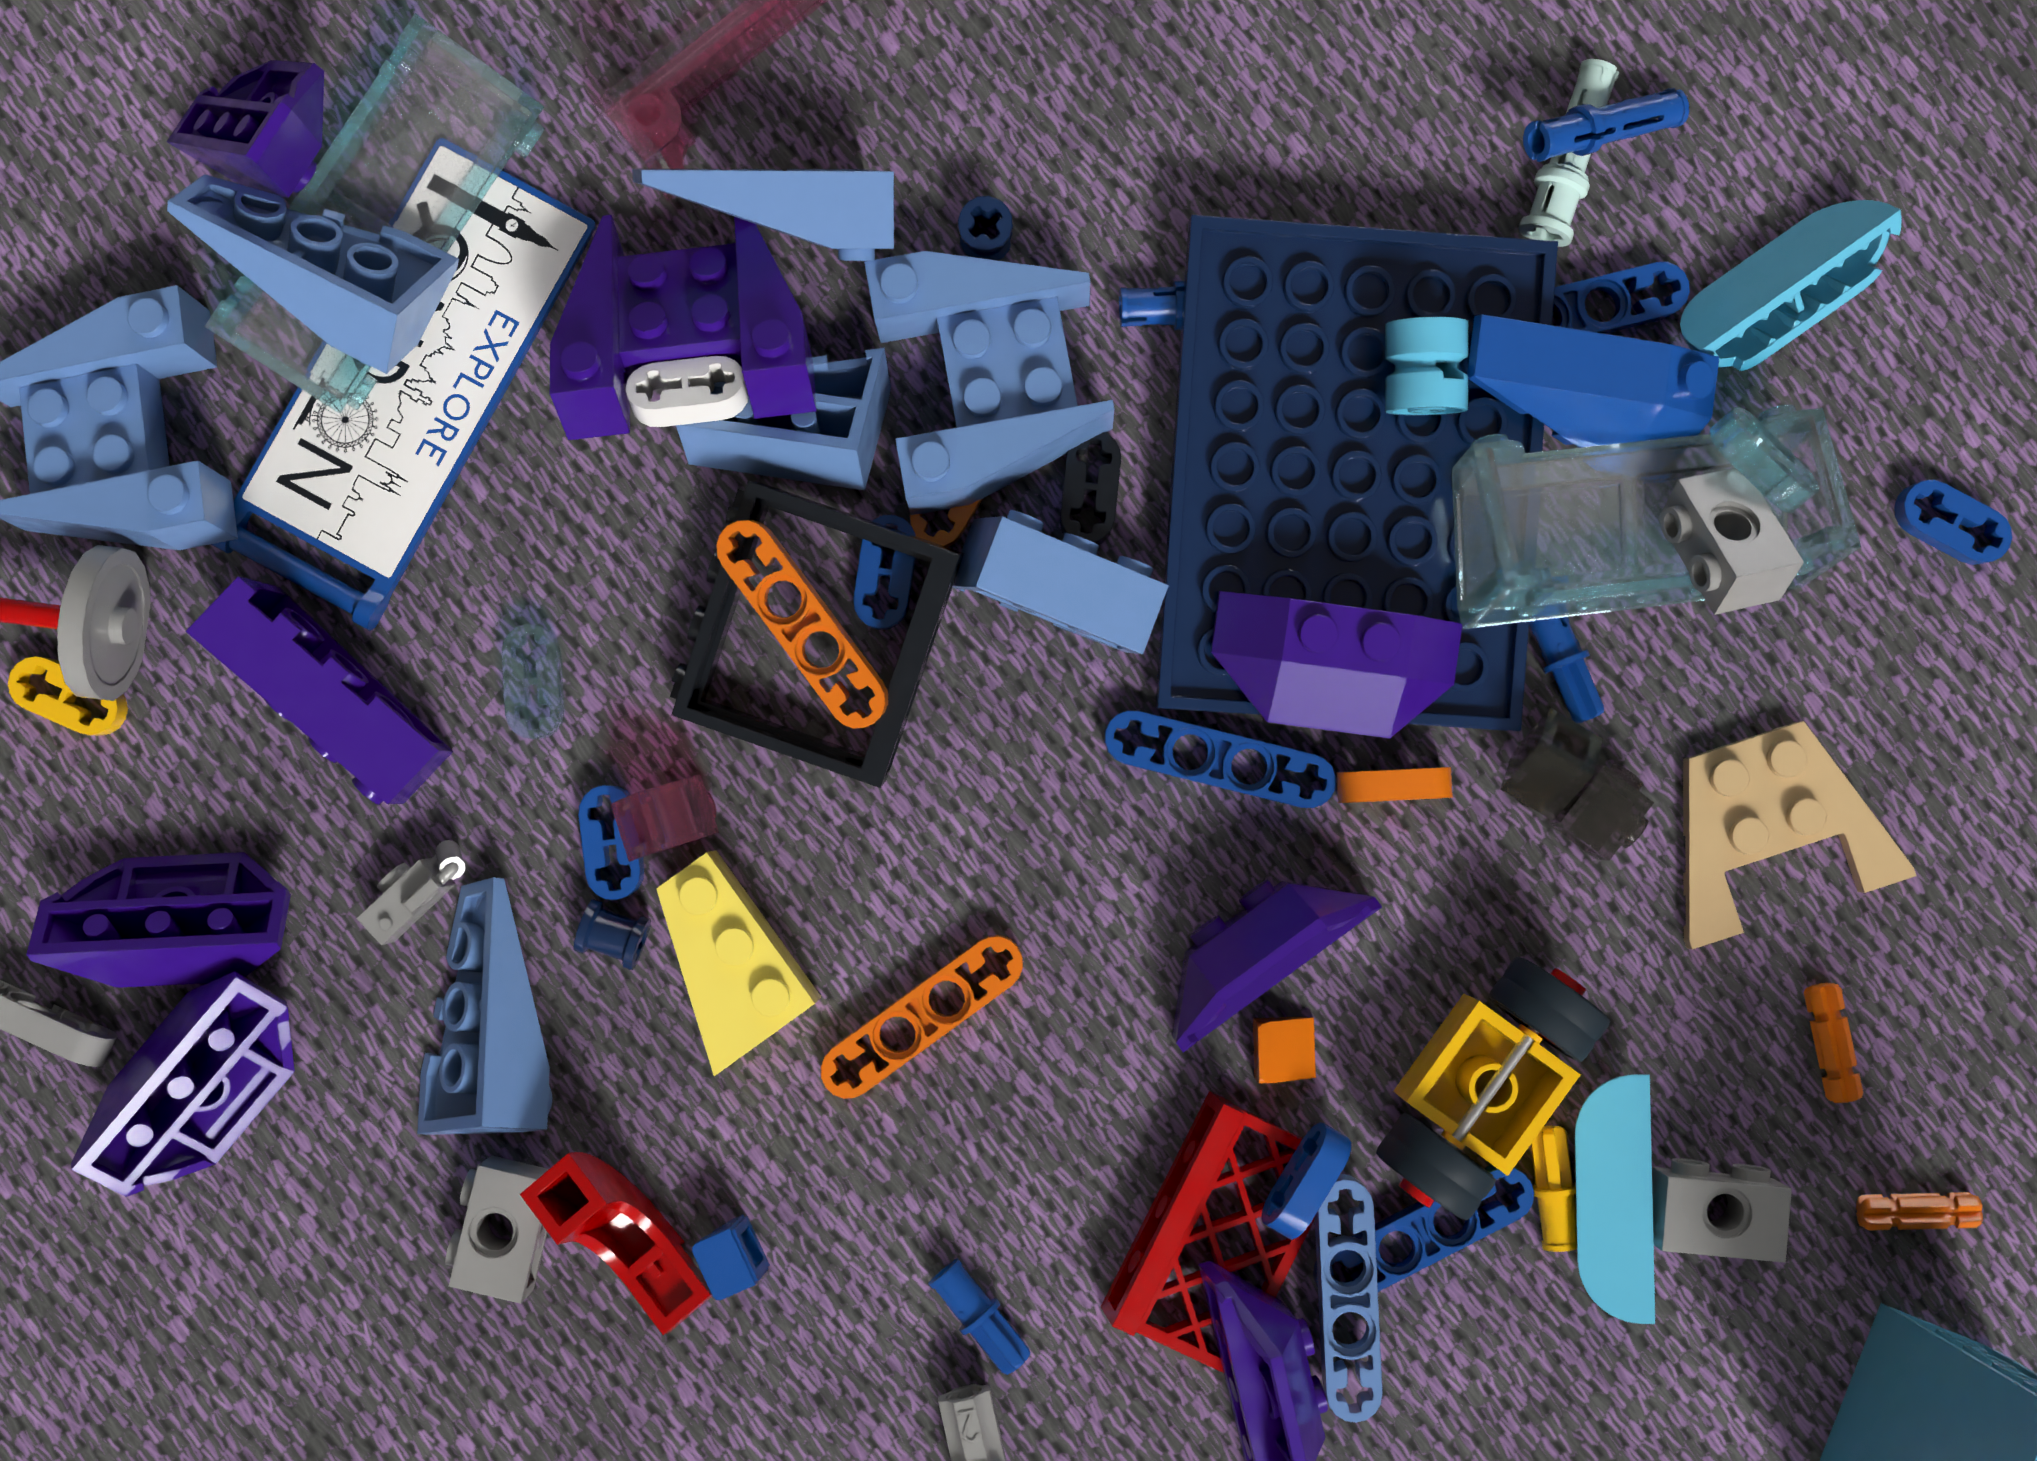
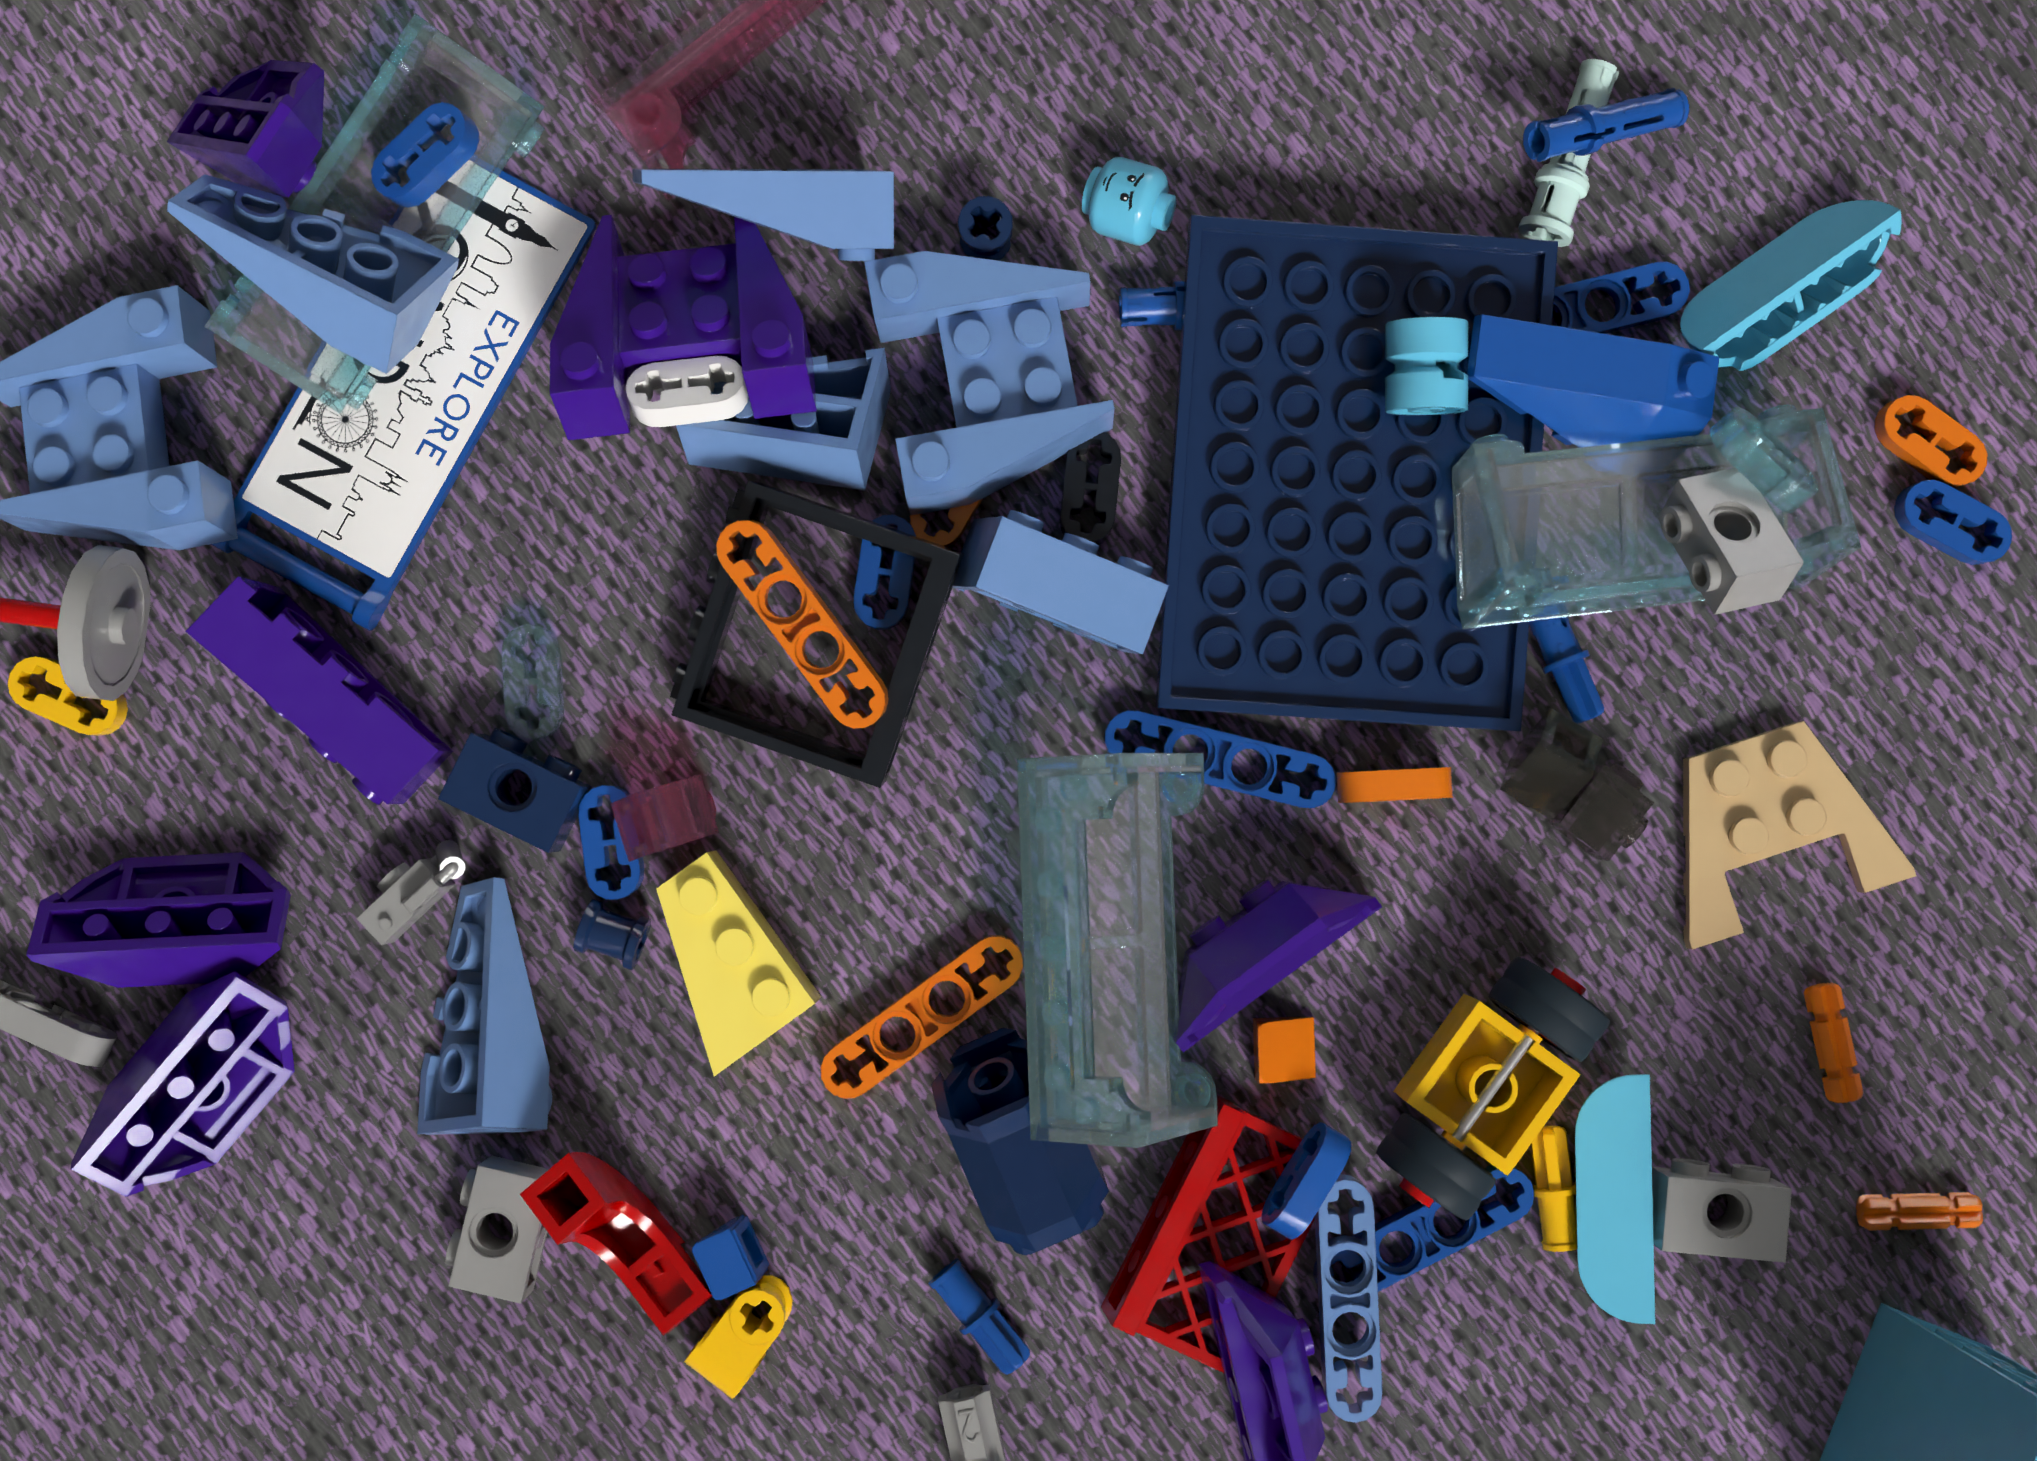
(425, 155): none -> blue beam
(480, 789): none -> dark blue brick
(739, 1339): none -> yellow piece
(1024, 1187): none -> dark blue brick
(1106, 949): none -> clear light blue windscreen
(1128, 201): none -> medium azure head
(1333, 661): dark purple wedge -> none
(1938, 430): none -> orange beam

